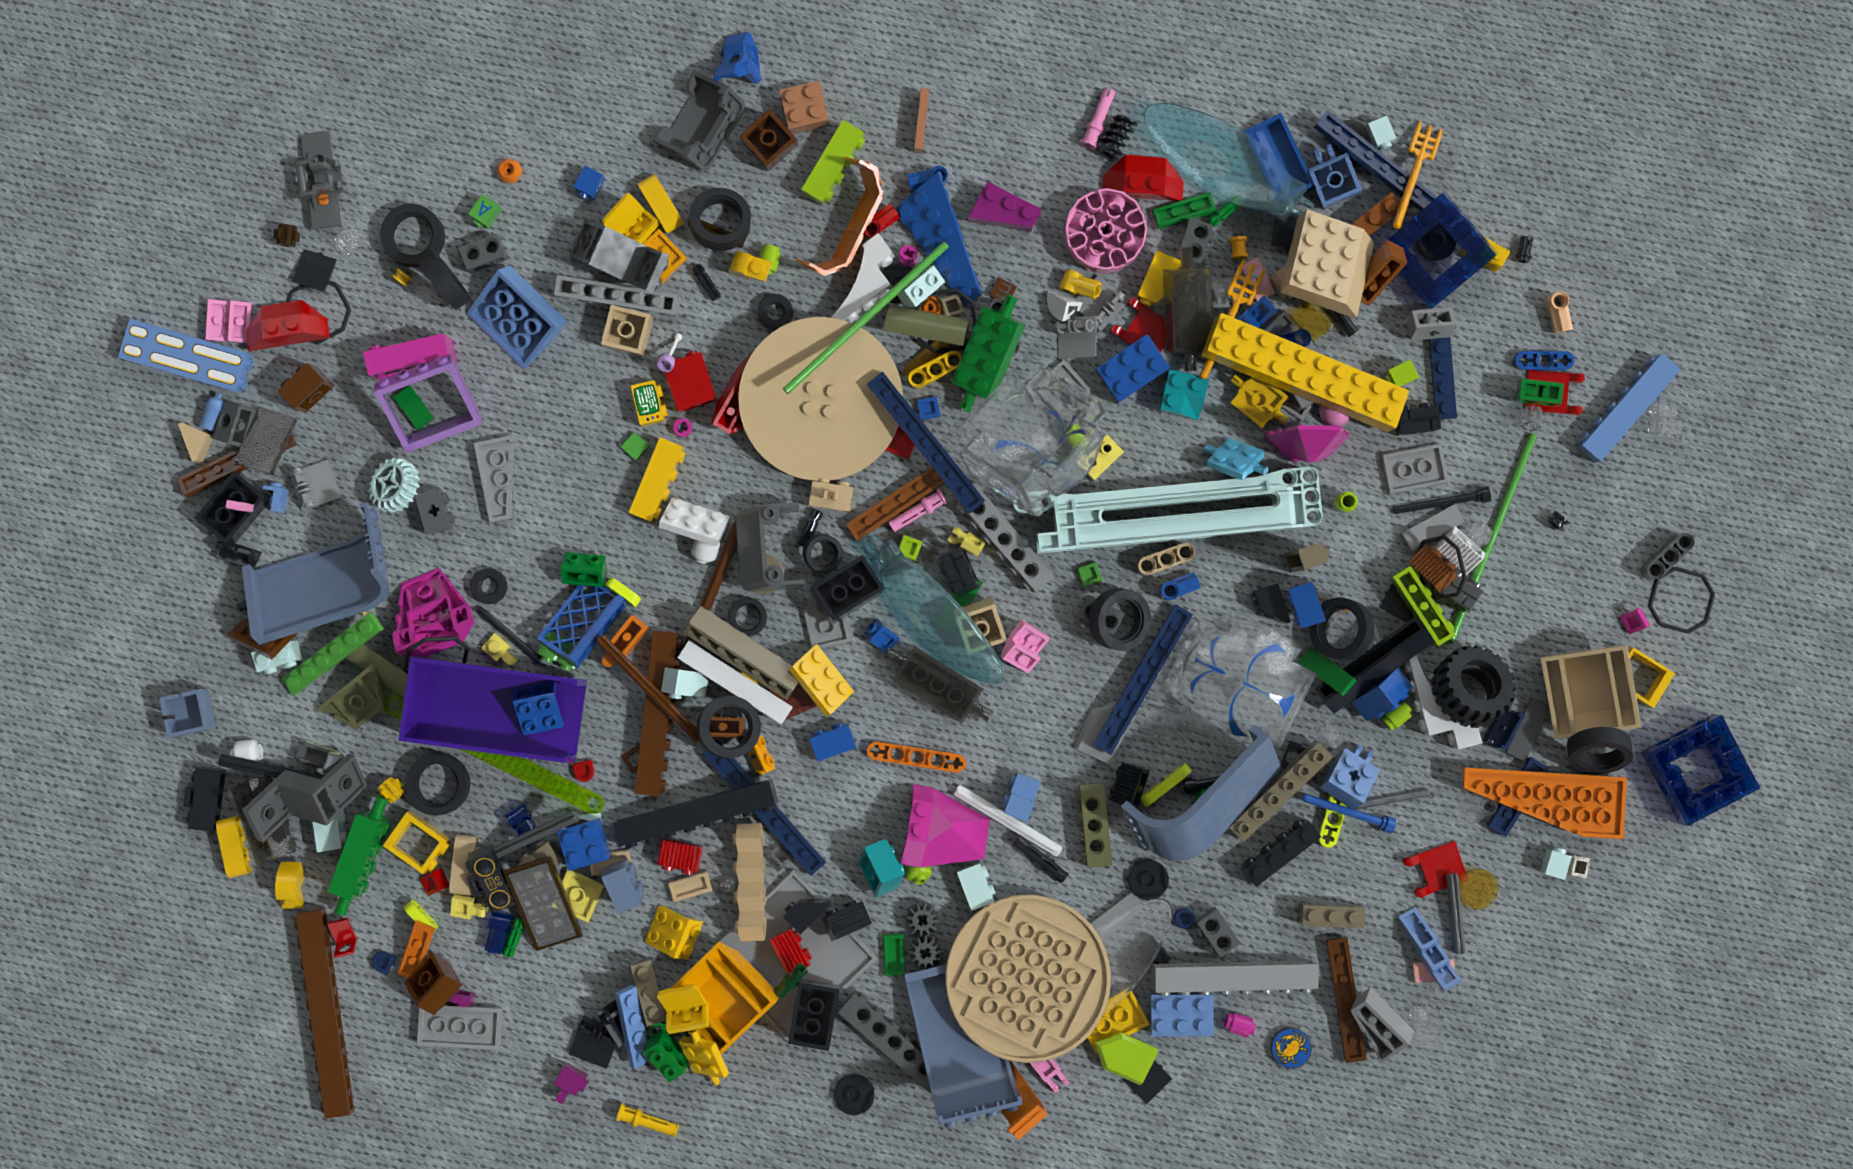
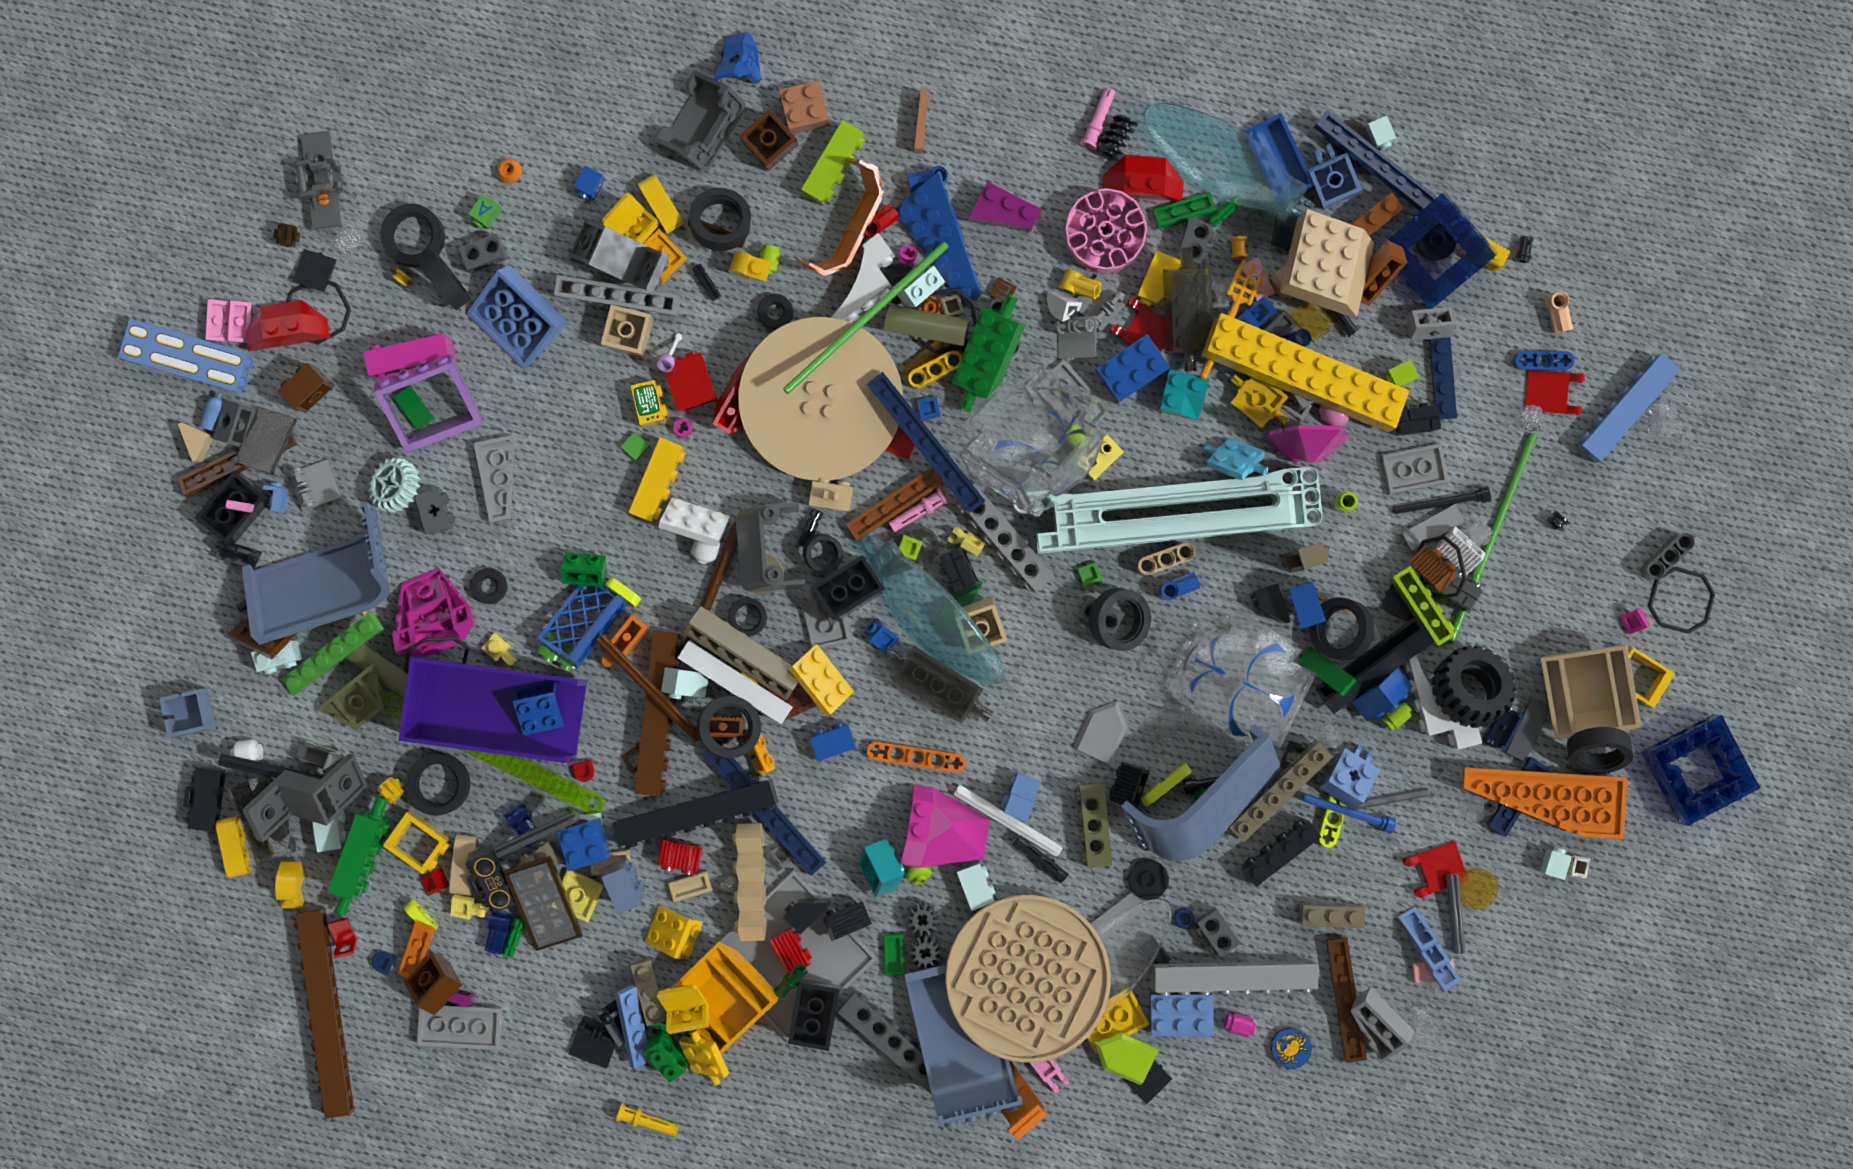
(509, 634): black bar -> none
(570, 1081): magenta brick -> none
(854, 1088): black tile -> none
(1024, 646): bright pink slope -> none
(1142, 679): dark blue plate -> none
(1420, 155): light orange piece -> none
(1539, 392): green brick -> none

